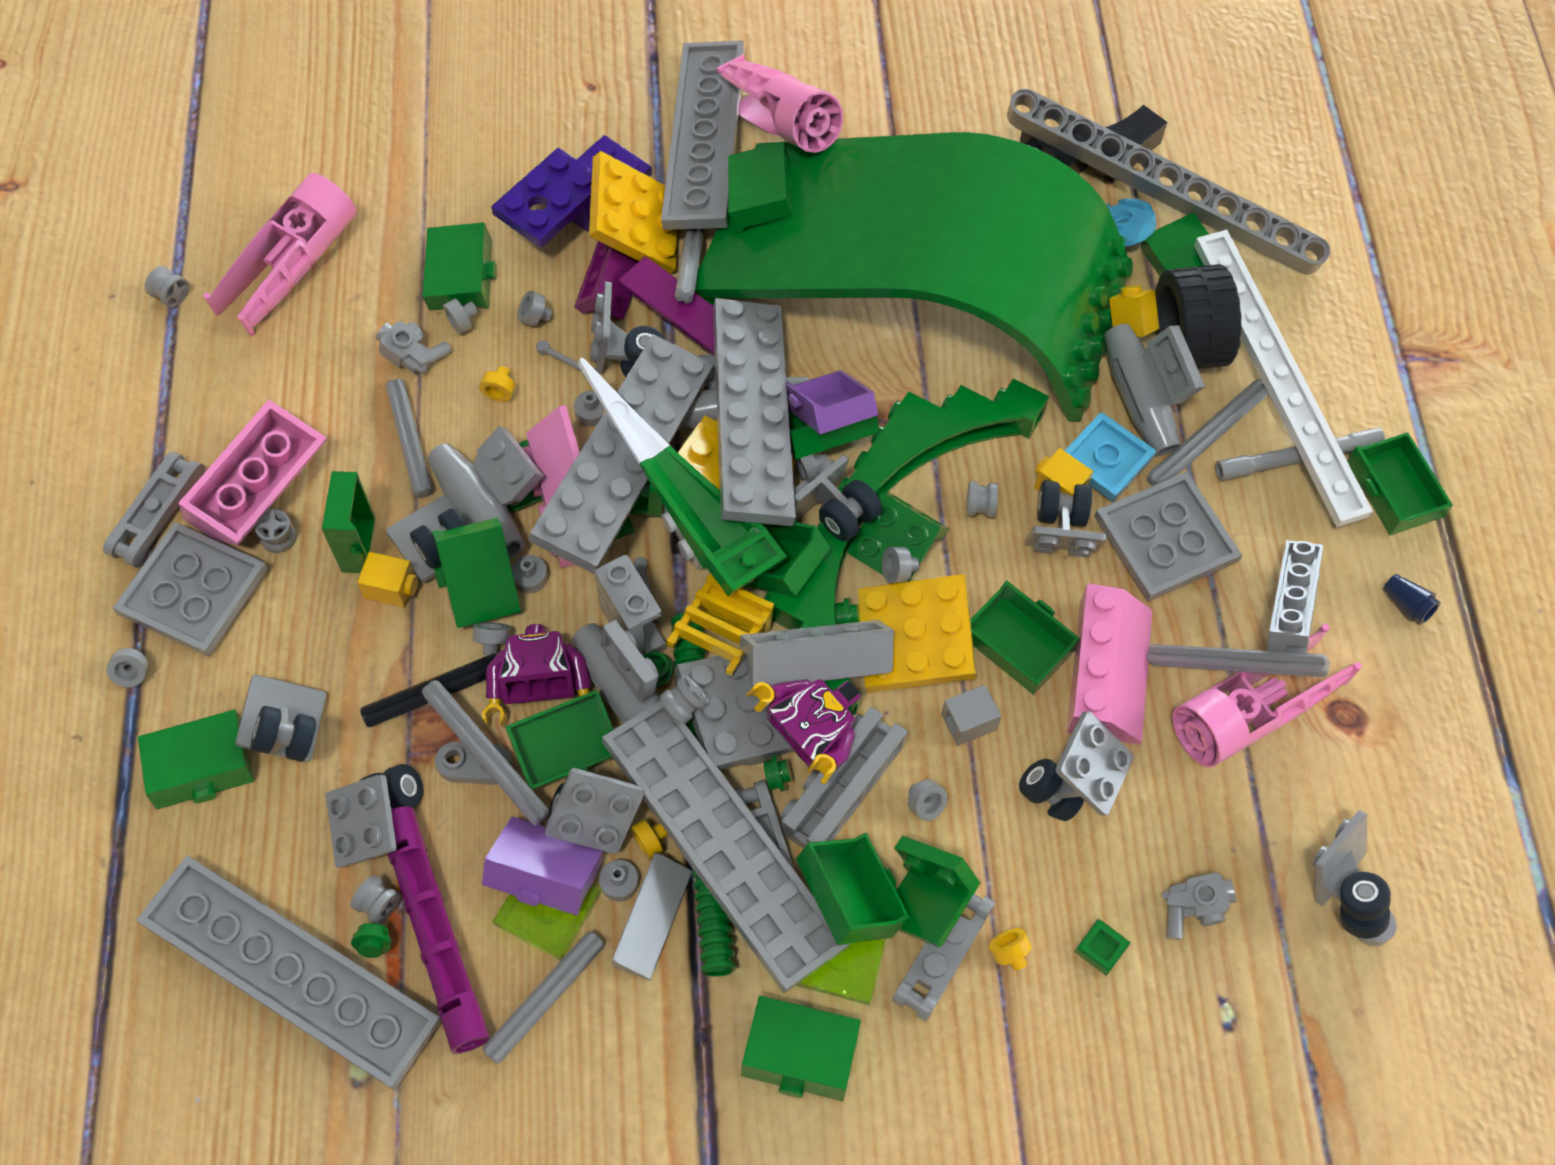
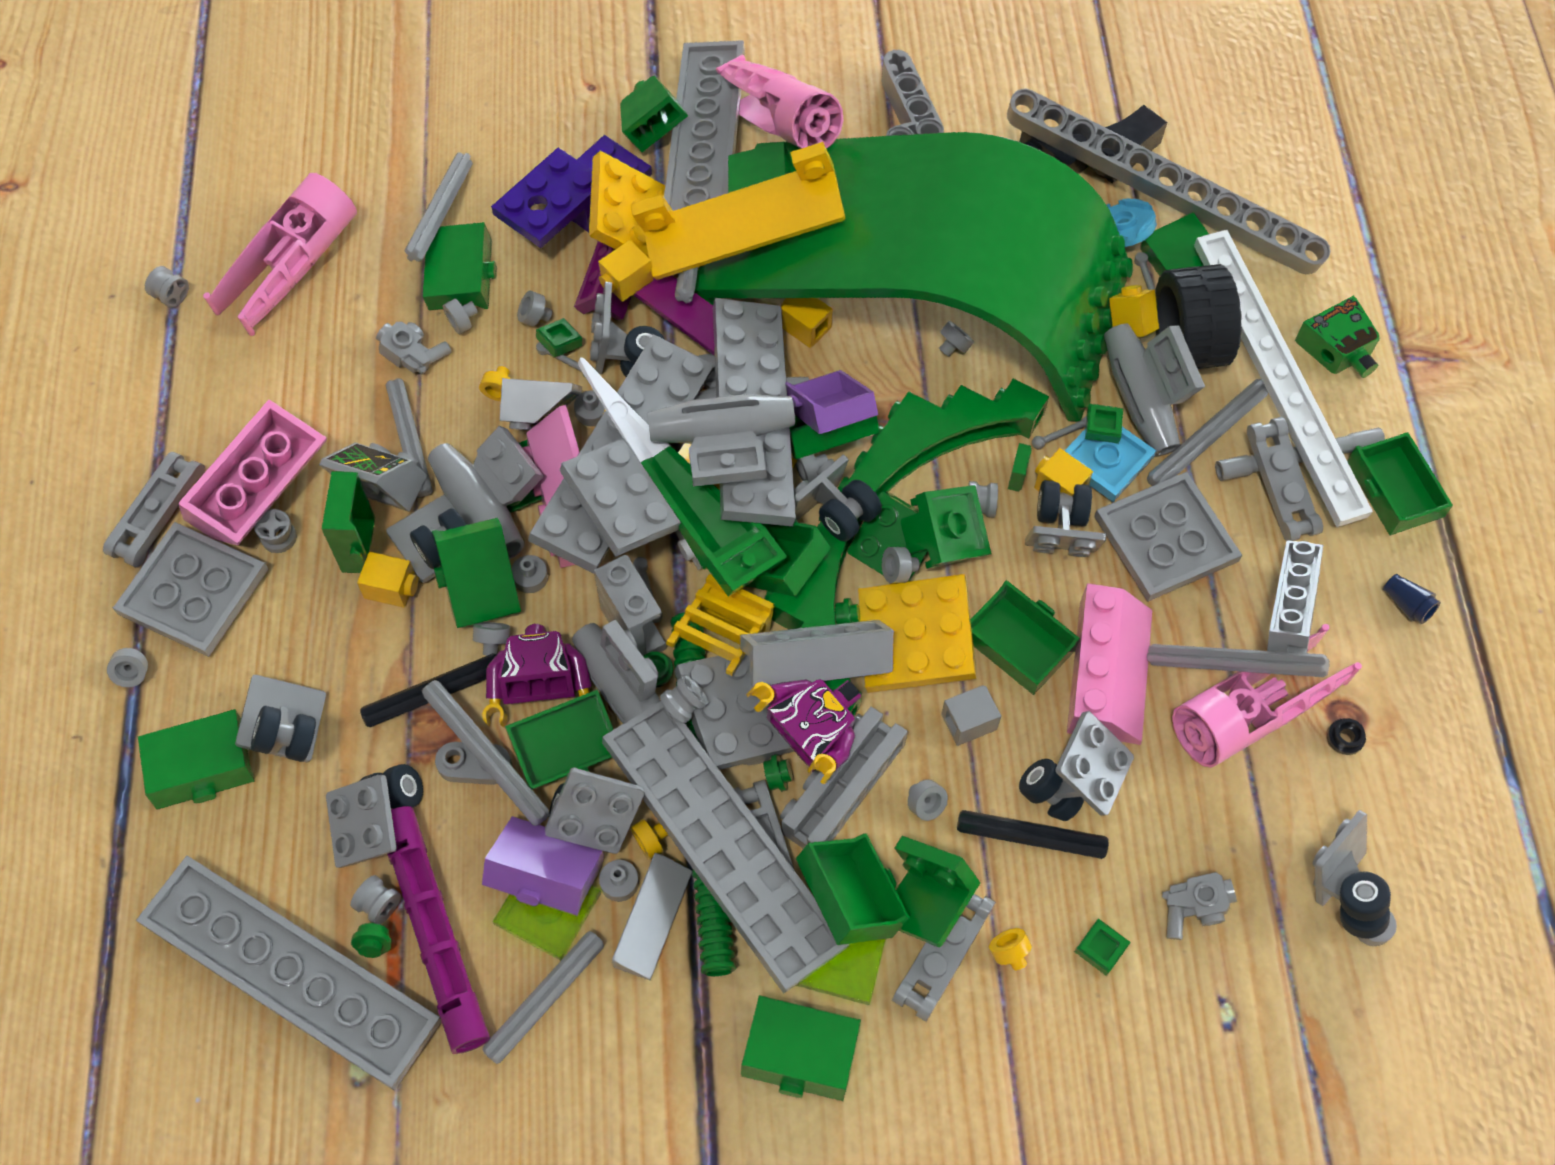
(383, 475): none -> light grey slope
(438, 207): none -> light grey axle
(530, 401): none -> light grey slope
(559, 337): none -> green tile
(619, 497): none -> light grey plate
(626, 269): none -> yellow brick
(649, 113): none -> green torso
(723, 433): none -> light grey plate
(743, 217): none -> yellow bracket
(806, 319): none -> yellow brick
(908, 96): none -> light grey beam
(947, 526): none -> green panel
(955, 339): none -> light grey tile
(1019, 467): none -> green tile
(1032, 834): none -> black axle
(1038, 441): none -> light grey hinge
(1104, 423): none -> green tile
(1141, 260): none -> light grey hinge
(1283, 479): none -> light grey plate
(1341, 338): none -> green torso
(1353, 730): none -> black plate

